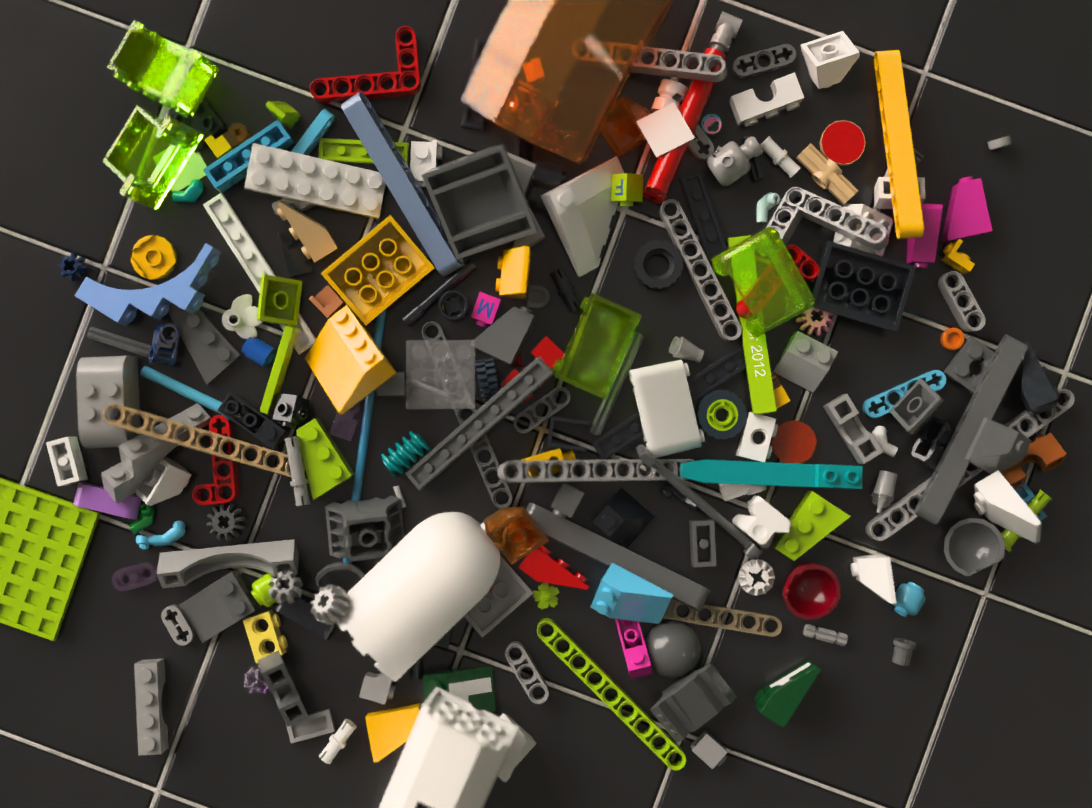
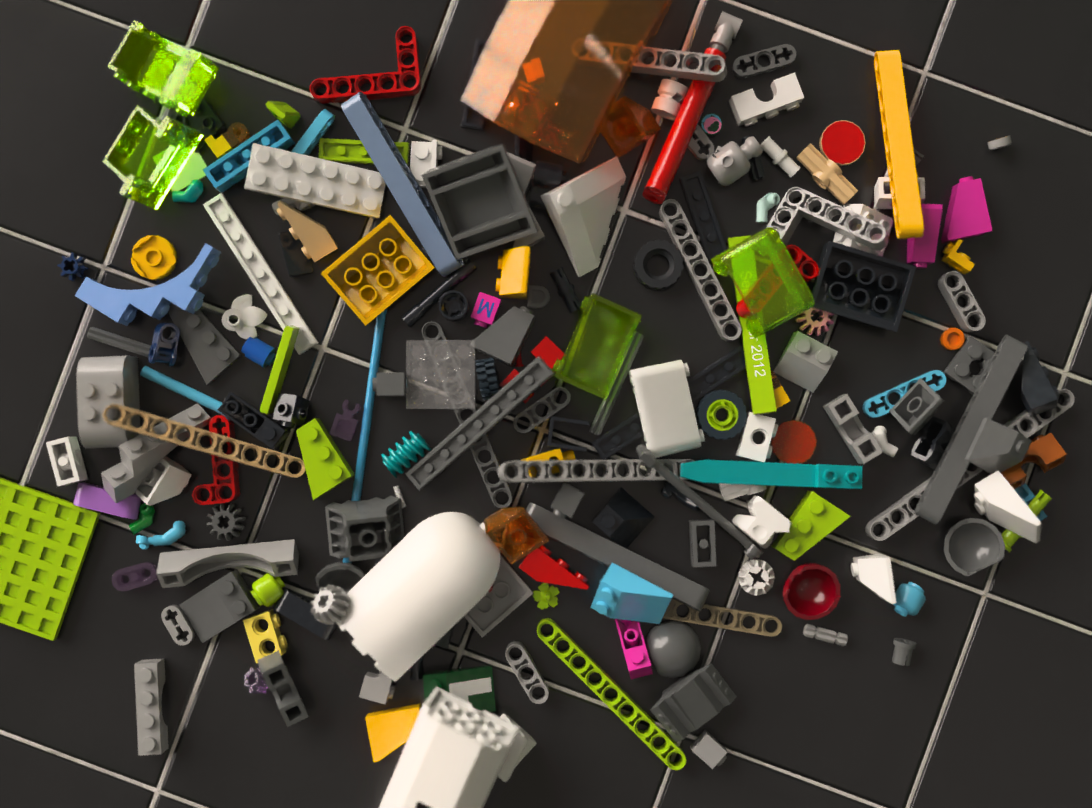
(279, 300): lime slope -> none
(287, 580): light grey piece -> none
(298, 481): light grey pin -> none
(313, 726): light grey tile -> none
(327, 302): nougat panel -> none
(337, 741): white pin -> none
(347, 360): yellow slope -> none
(627, 188): lime brick -> none
(665, 129): white sticker -> none
(686, 350): light grey cone -> none
(784, 694): dark green slope -> none
(829, 58): white slope -> none
(884, 490): light grey piece -> none

